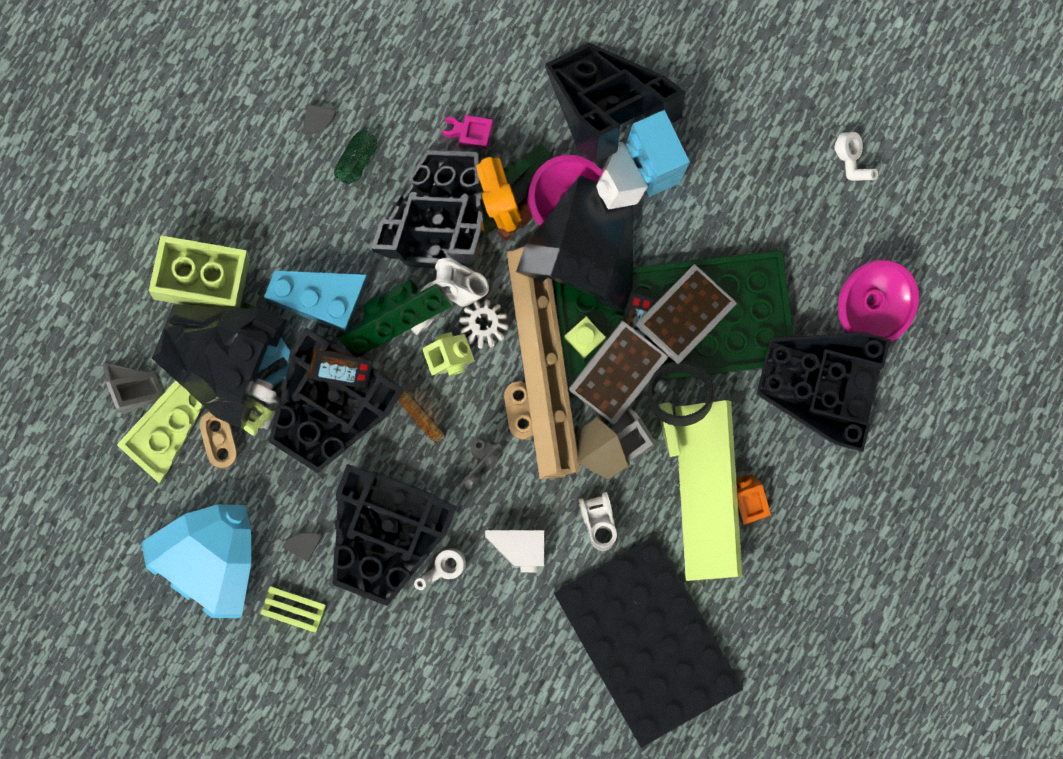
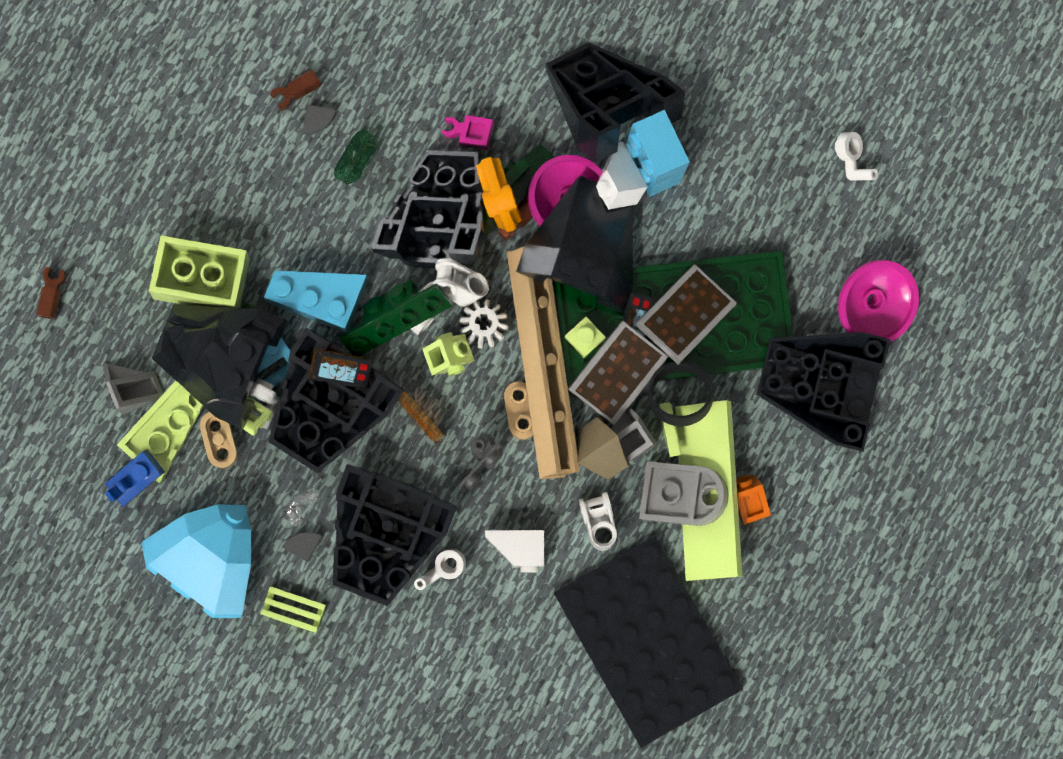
(50, 294): none -> copper bar
(133, 478): none -> blue plate
(296, 89): none -> copper bar
(296, 505): none -> clear arm
(679, 494): none -> light grey tile

